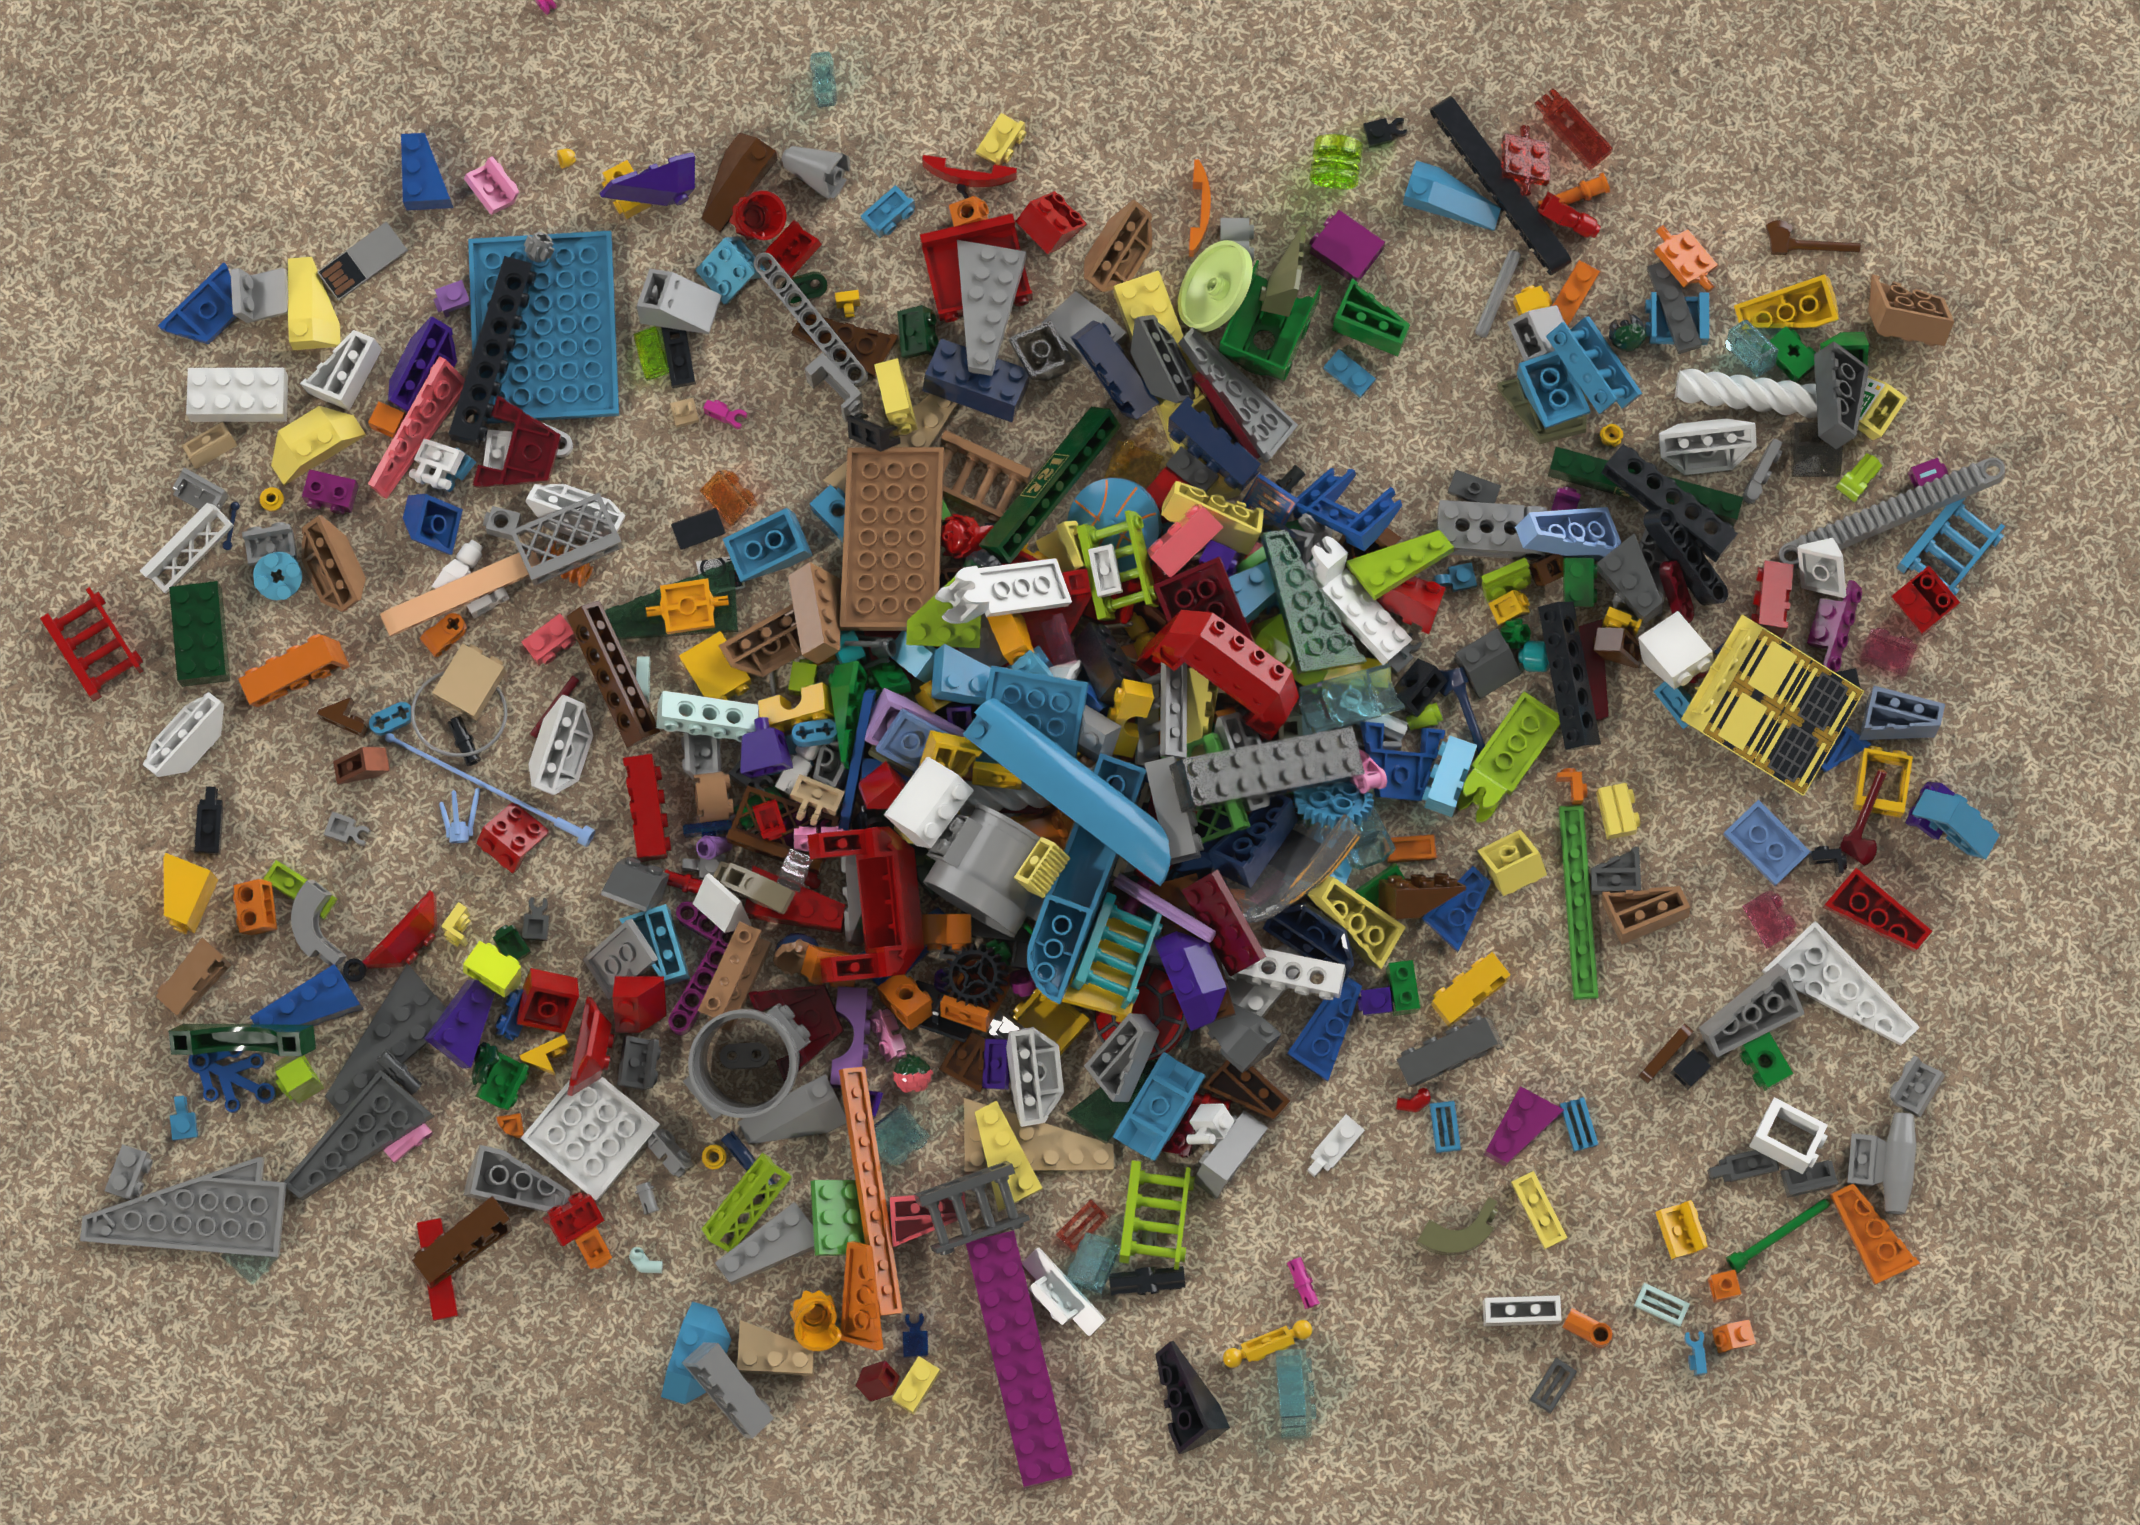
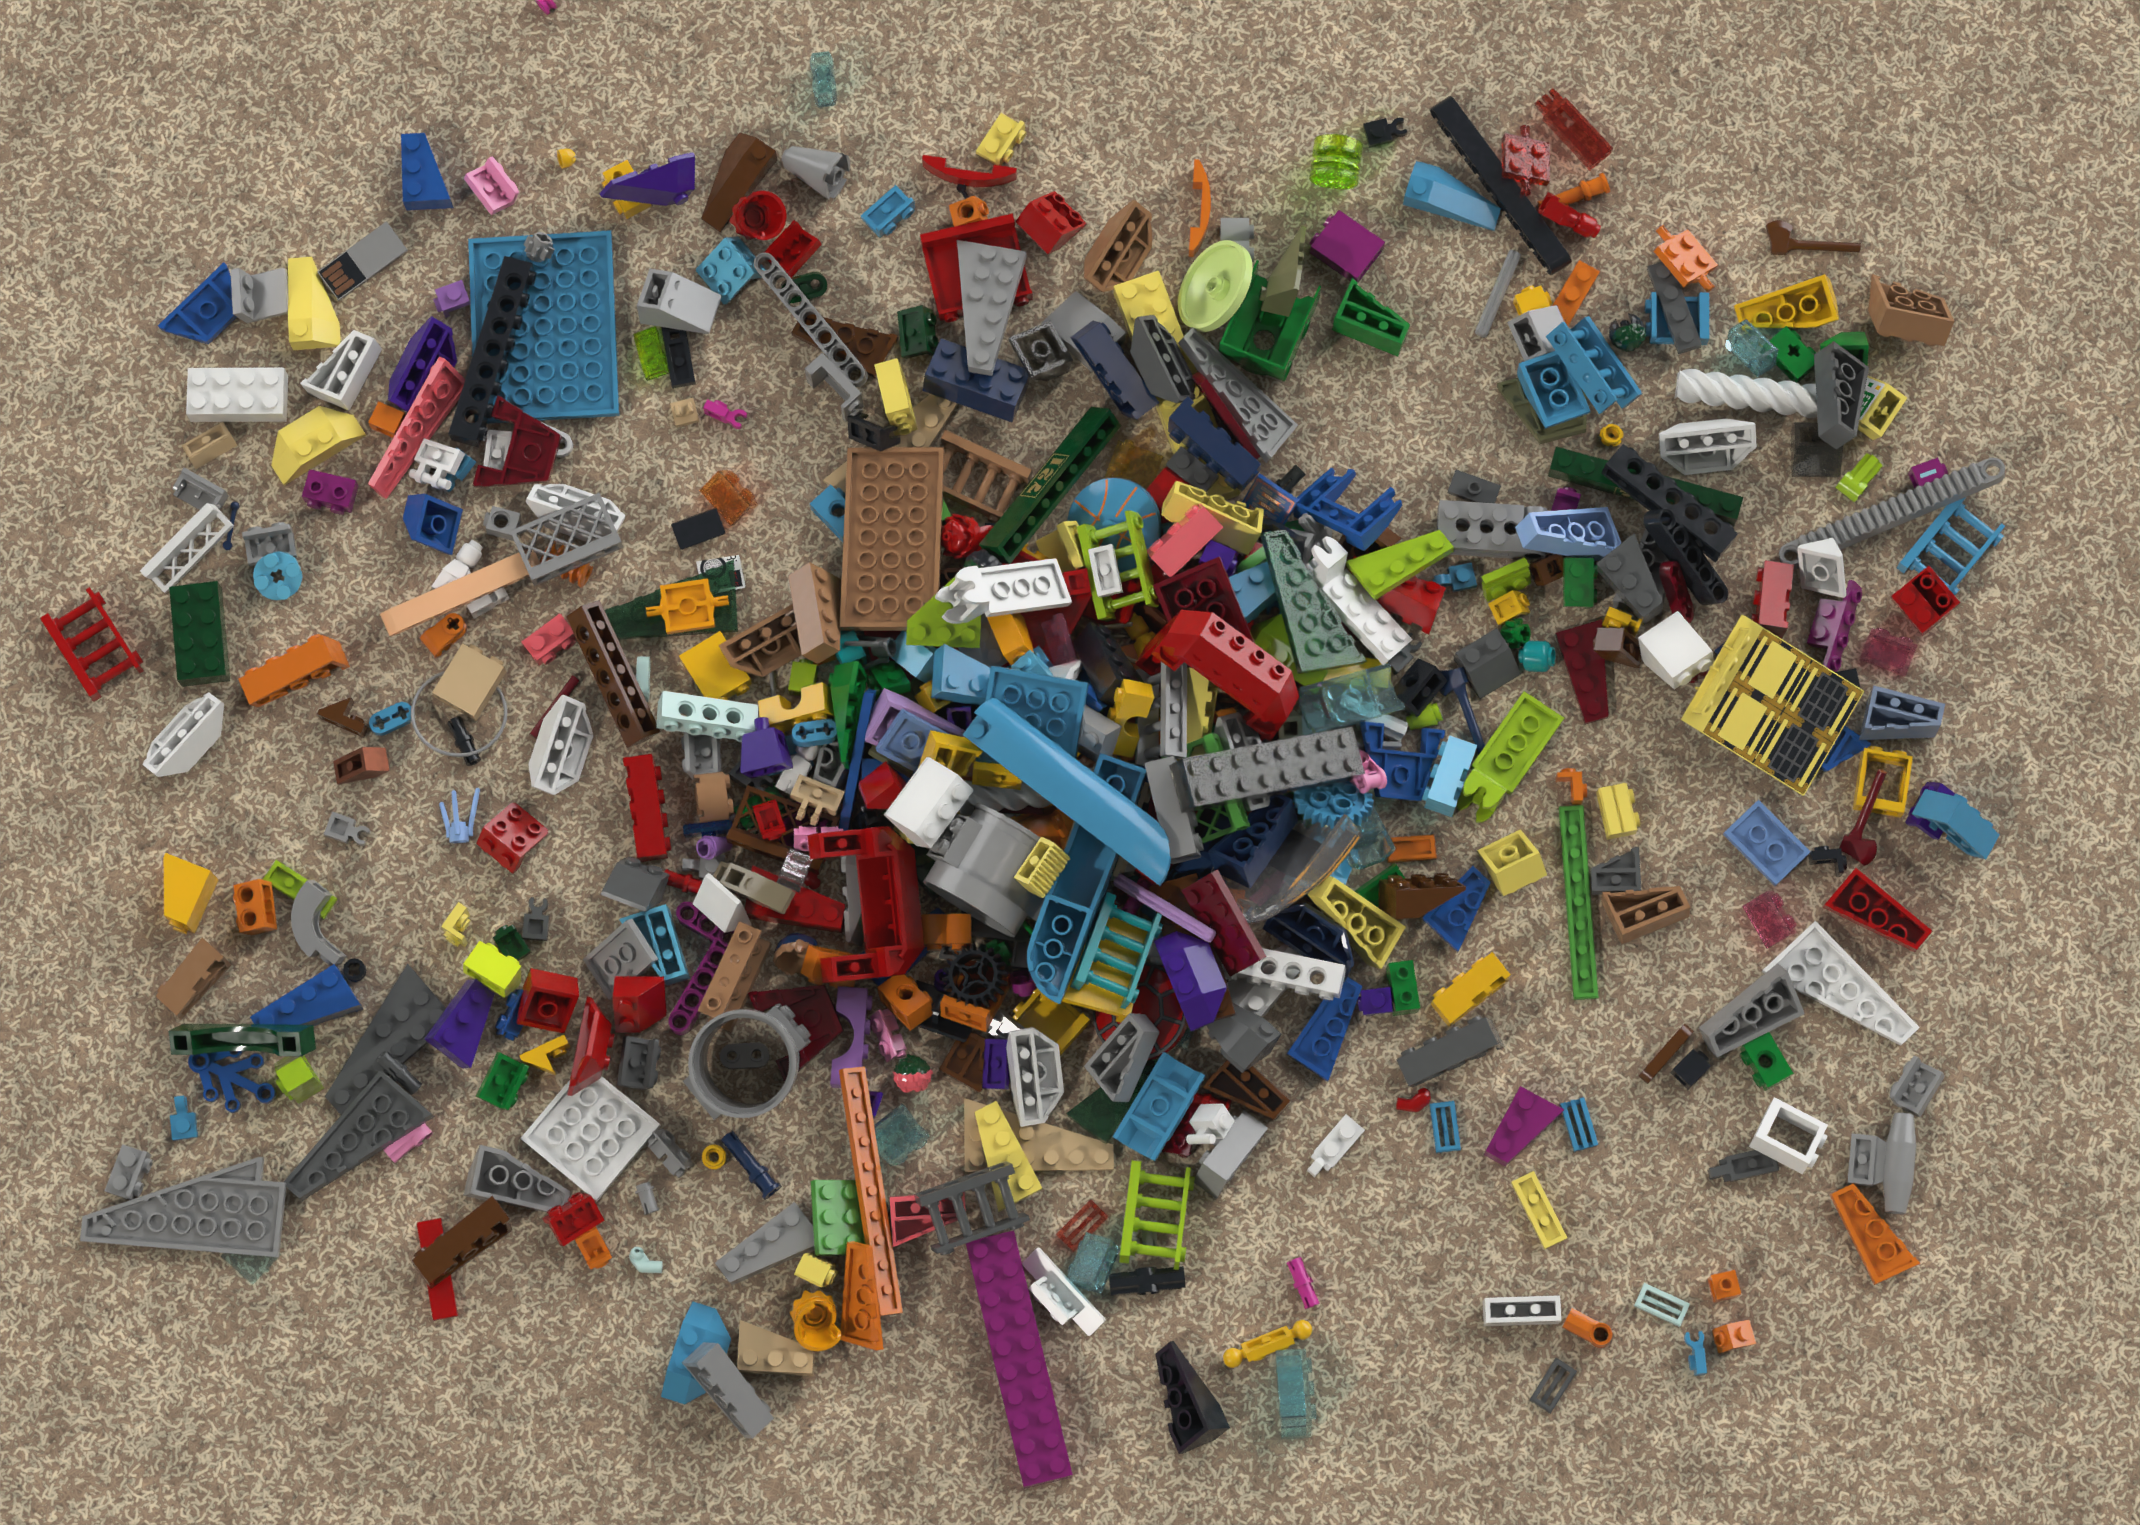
(209, 823): black hinge -> none
(276, 504): yellow plate -> none
(331, 564): medium nougat wedge -> none
(407, 936): red wedge -> none
(484, 1056): dark green plate -> none
(512, 1125): orange tile -> none
(584, 835): light blue piece -> none
(736, 1203): lime fence -> none
(768, 546): dark azure slope -> none
(802, 1113): light grey wedge -> none
(816, 1270): none -> light yellow brick
(847, 301): yellow tile -> none
(877, 1381): dark red panel -> none
(915, 1341): clear blue plate -> none
(916, 1385): light yellow brick -> none
(1349, 373): dark azure plate -> none
(1457, 1242): olive arch -> none
(1569, 675): black brick -> none
(1674, 700): dark azure plate -> none
(1681, 1229): yellow bracket -> none
(1739, 1260): green piece -> none
(1761, 474): light grey hinge -> none
(1813, 1179): dark grey hinge -> none

